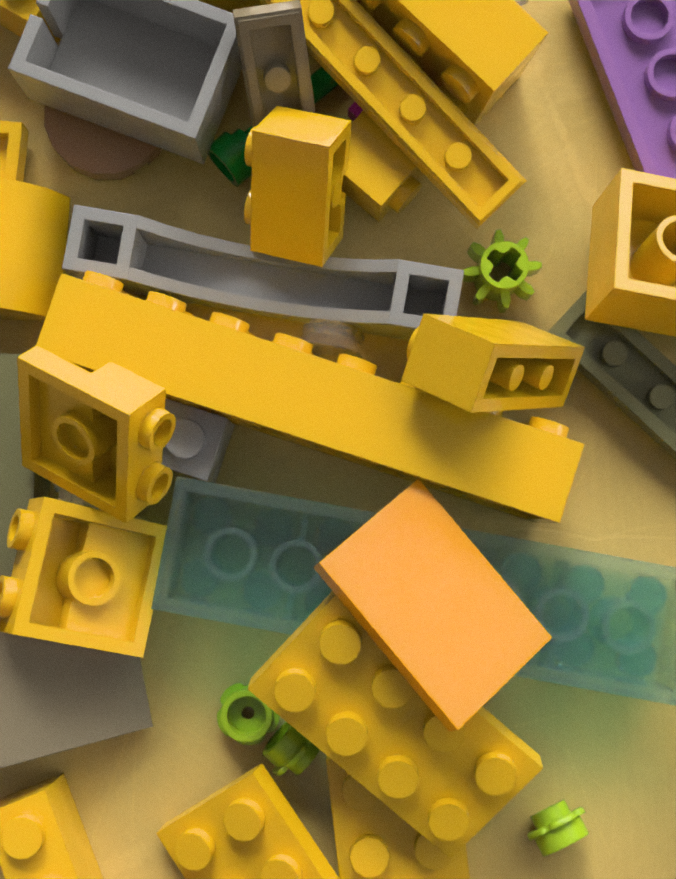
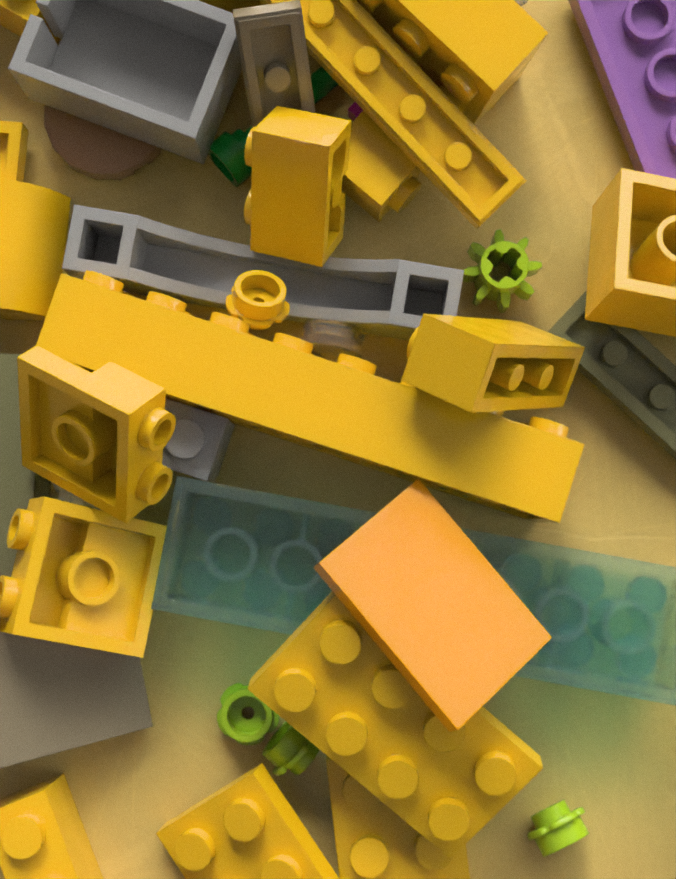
(258, 299): none -> yellow plate

